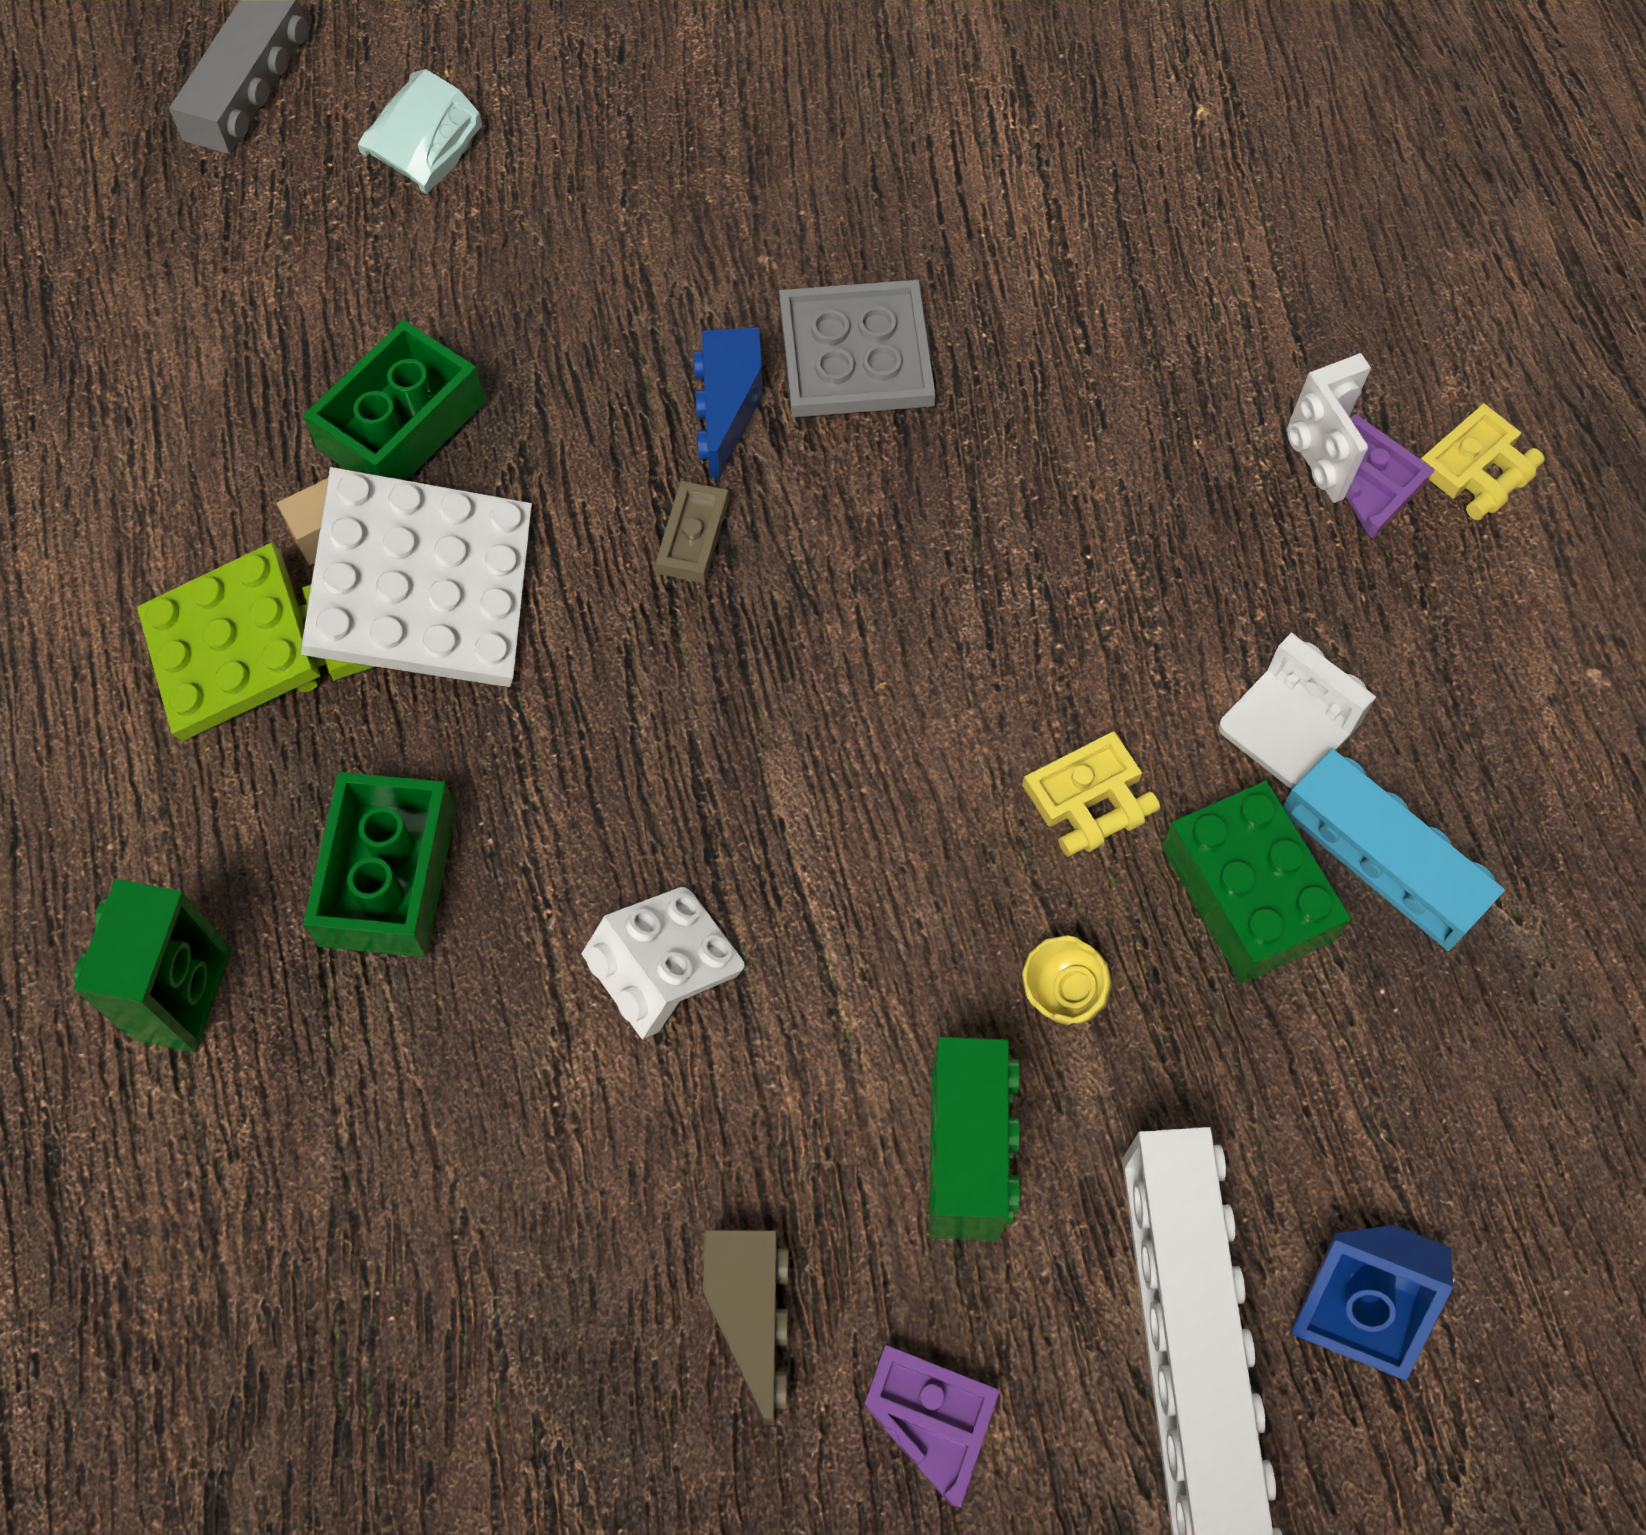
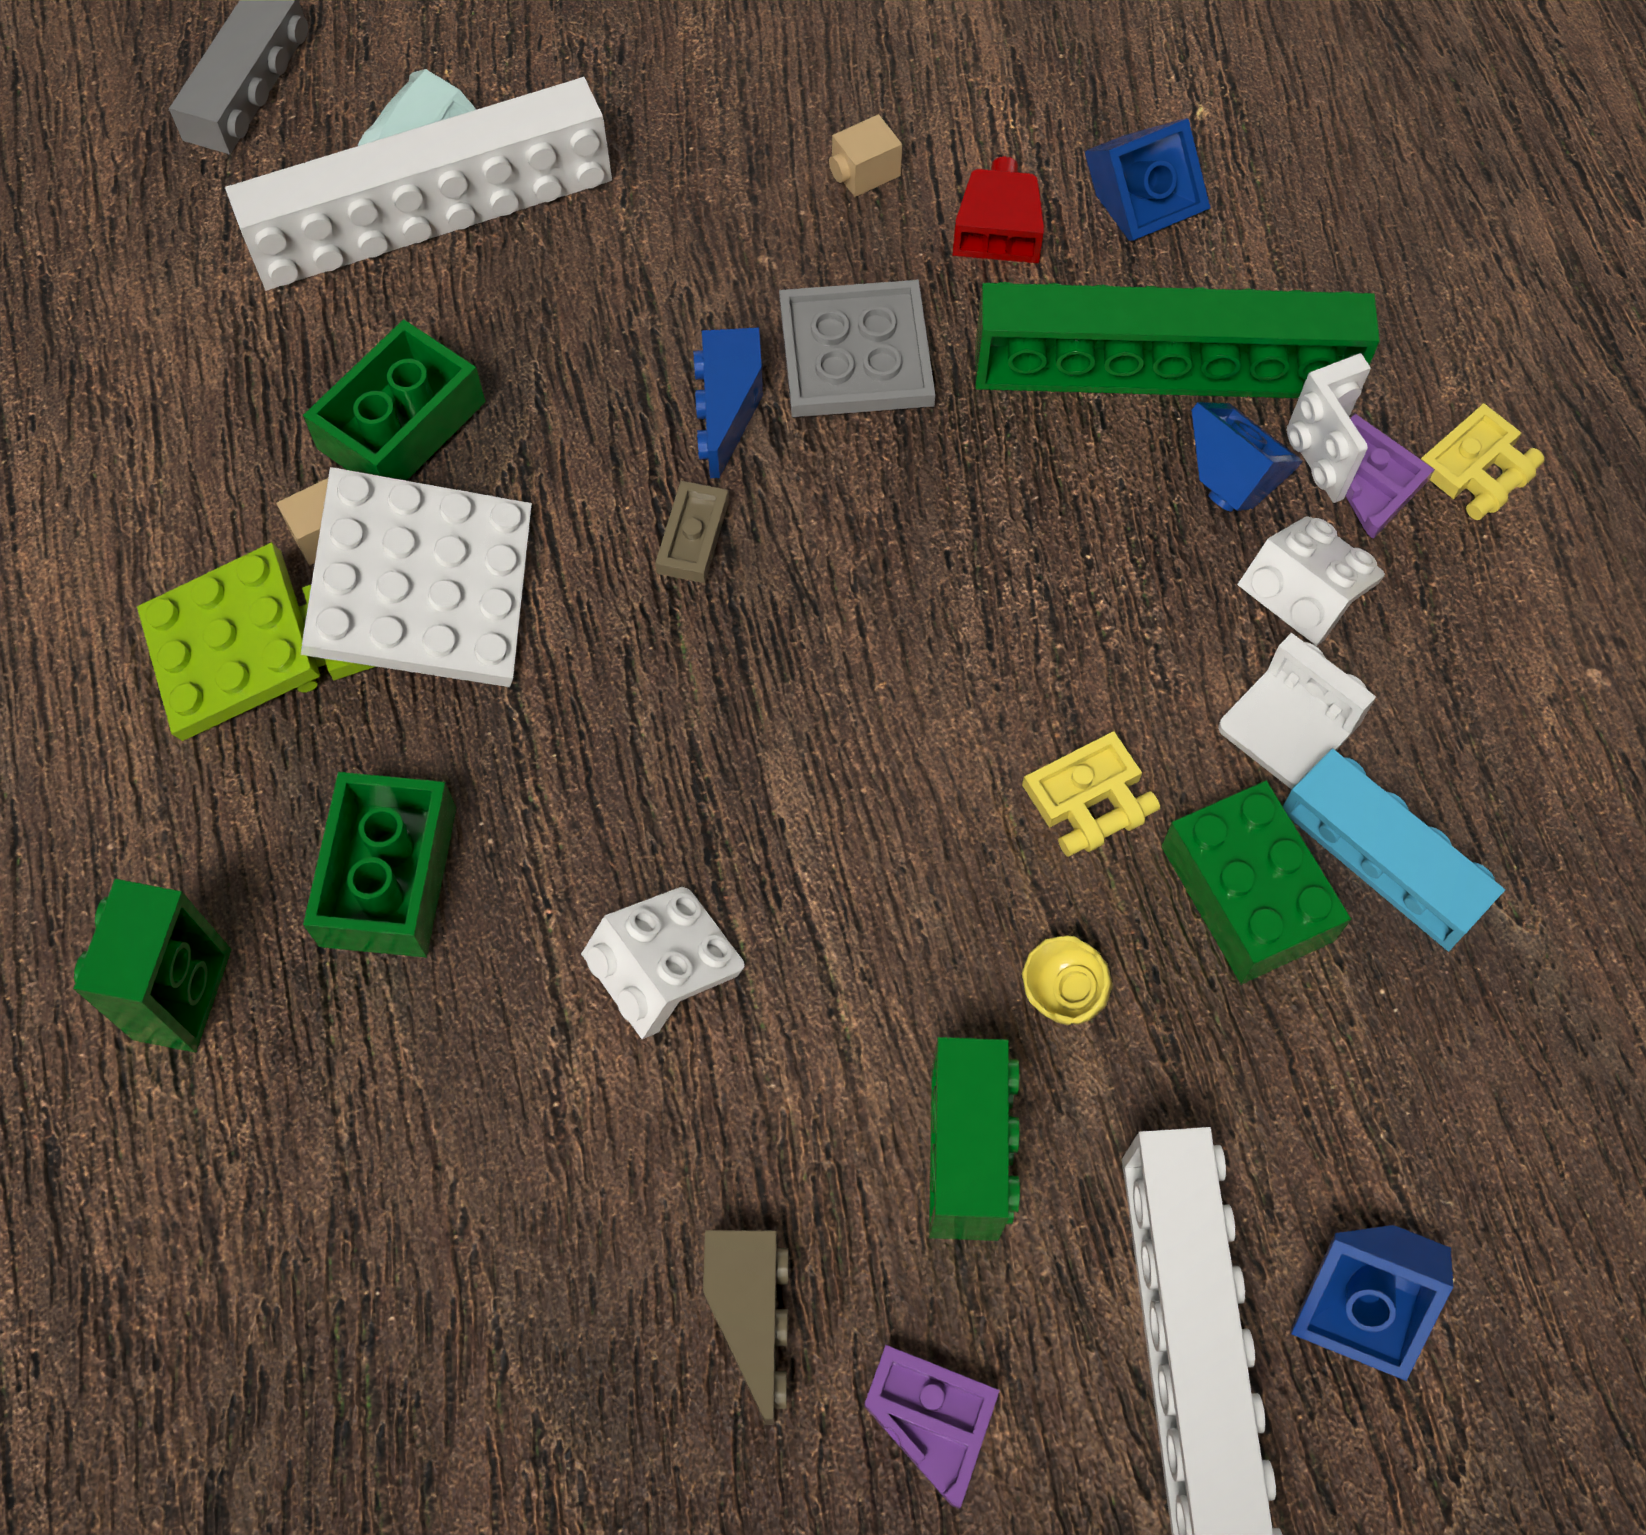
(422, 183): none -> white brick
(866, 155): none -> tan brick
(1000, 215): none -> red torso
(1149, 178): none -> blue slope
(1165, 338): none -> green brick
(1238, 457): none -> blue slope
(1310, 577): none -> white bracket

